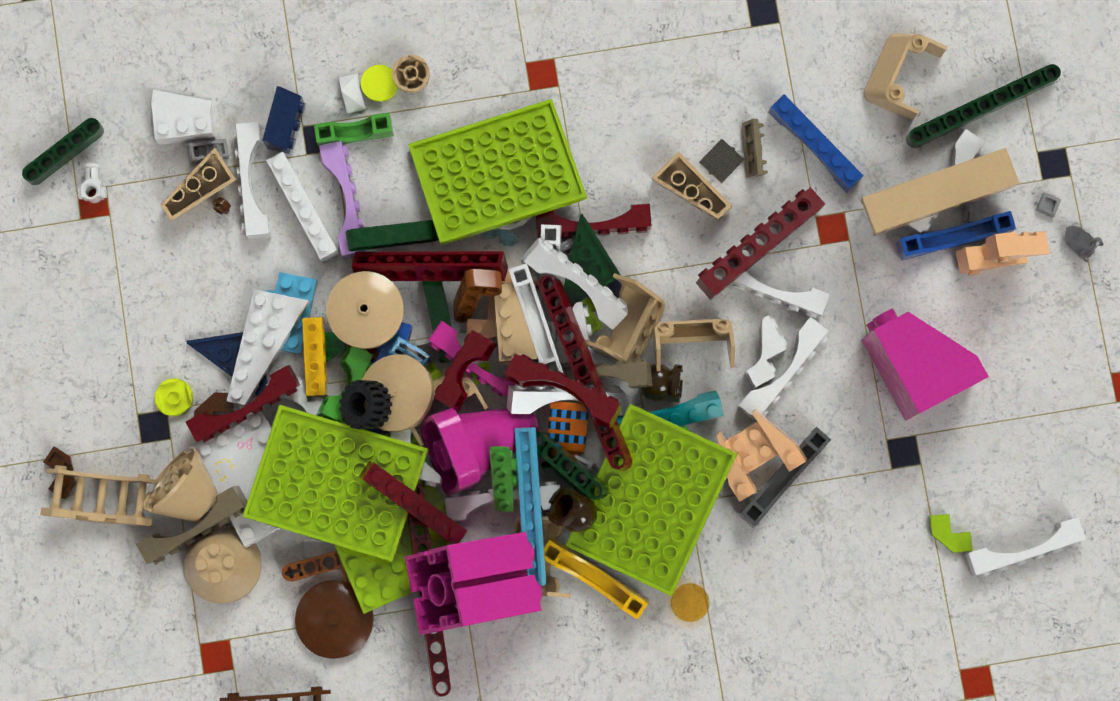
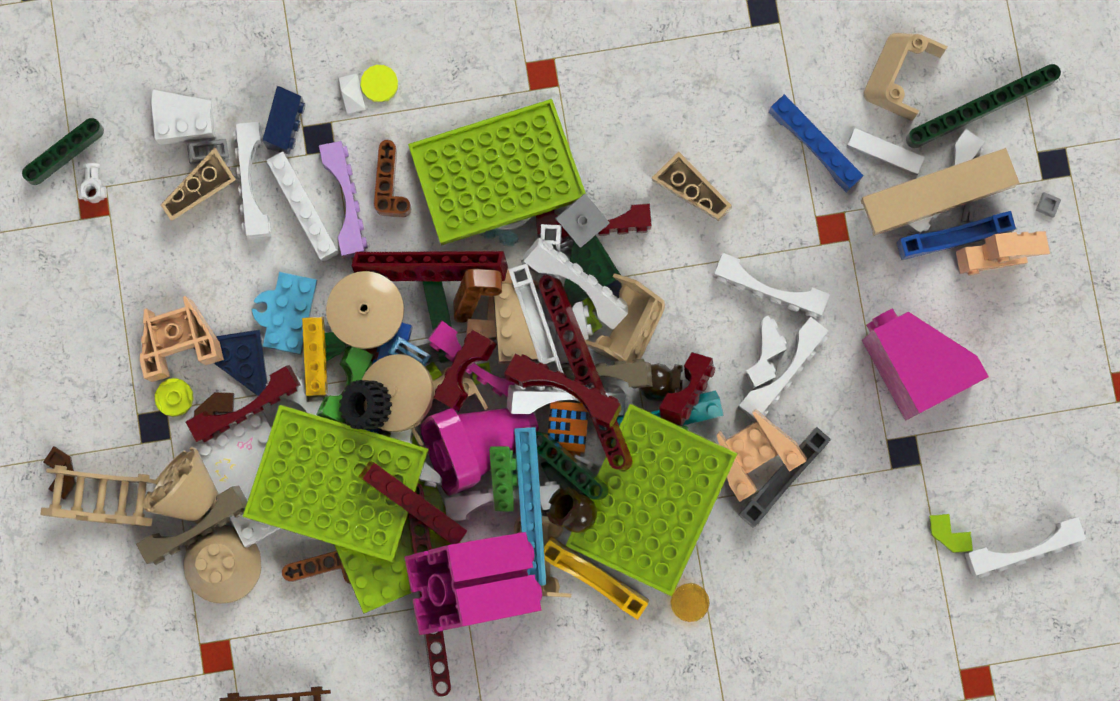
(176, 333): none -> light nougat wedge
(221, 206): reddish brown plate -> none
(264, 335): white wing -> none
(332, 620): reddish brown dish -> none
(371, 128): bright green arch -> none
(389, 178): none -> dark orange beam
(391, 235): dark green beam -> none
(411, 74): tan cylinder -> none
(582, 220): none -> light grey plate
(678, 406): none -> dark red arch
(693, 332): tan windscreen -> none
(712, 286): dark red brick -> none
(721, 161): clear smoke piece -> none
(753, 148): dark tan plate -> none
(885, 151): none -> white tile
(1081, 241): flat silver piece -> none

